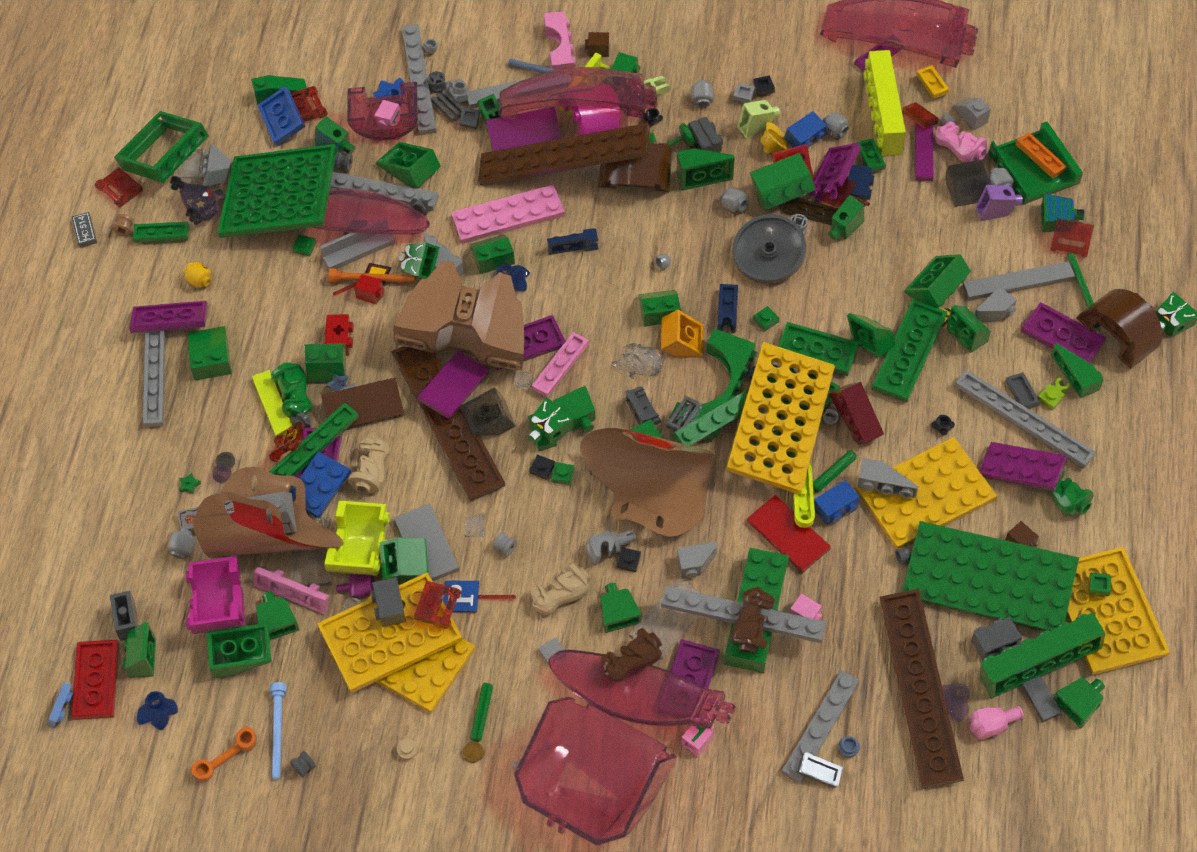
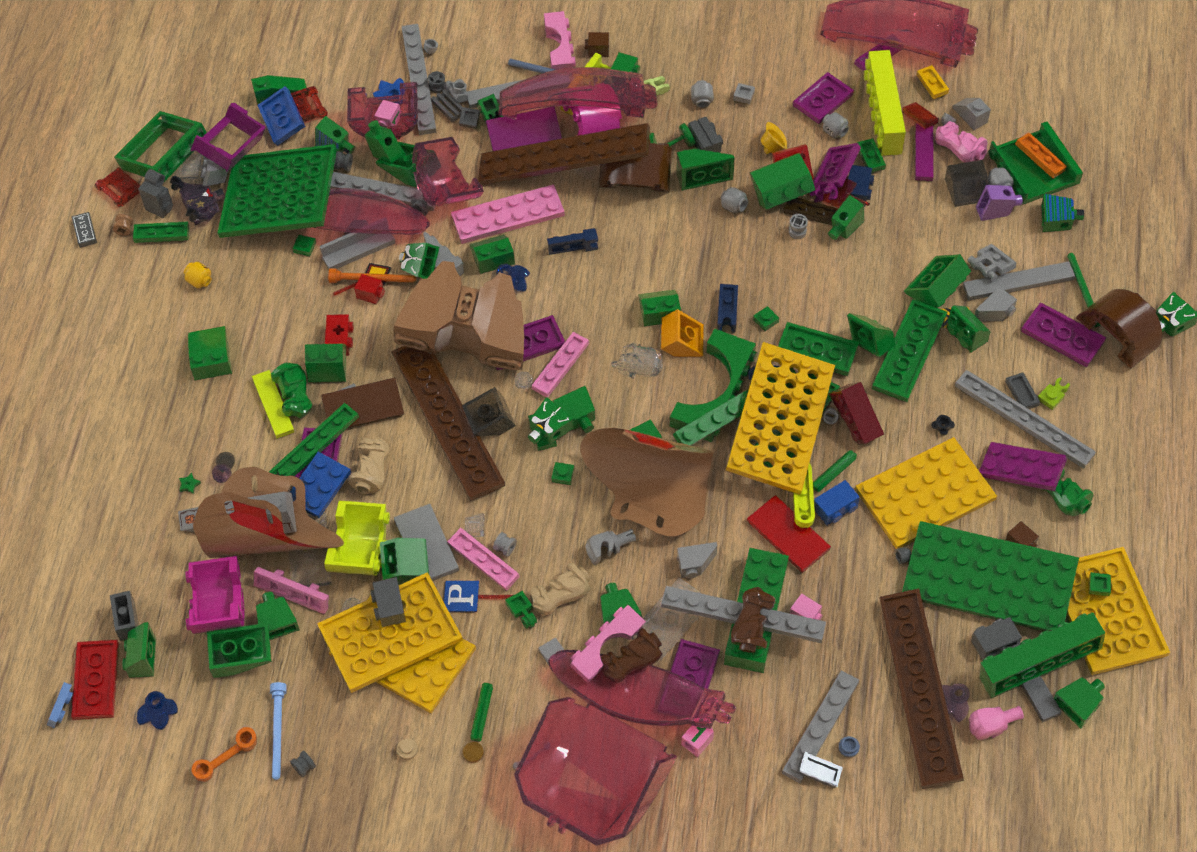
(154, 195): none -> dark grey hinge
(154, 379): light grey plate -> none
(168, 316): magenta tile -> none
(181, 543): light grey head -> none
(237, 117): none -> magenta piece
(287, 441): clear red plate -> none
(301, 417): dark grey plate -> none
(338, 382): sand blue piece -> none
(358, 586): magenta piece -> none
(383, 143): none -> green torso
(431, 601): clear red plate -> none
(439, 176): none -> clear pink cylinder
(453, 385): magenta tile -> none
(483, 559): none -> bright pink plate
(520, 605): none -> green plate
(542, 467): black plate -> none
(624, 625): none -> bright pink arch
(629, 559): black plate -> none
(641, 406): dark grey hinge -> none
(652, 116): black plate -> none
(662, 261): light grey hinge -> none
(670, 424): flat silver tile -> none
(755, 116): yellowish green torso -> none
(763, 85): black plate -> none
(769, 248): dark grey dish -> none
(806, 130): blue brick -> none
(823, 97): none -> magenta plate
(880, 477): light grey slope -> none
(996, 260): none -> light grey plate
(1073, 231): clear red plate -> none
(1079, 373): green slope -> none

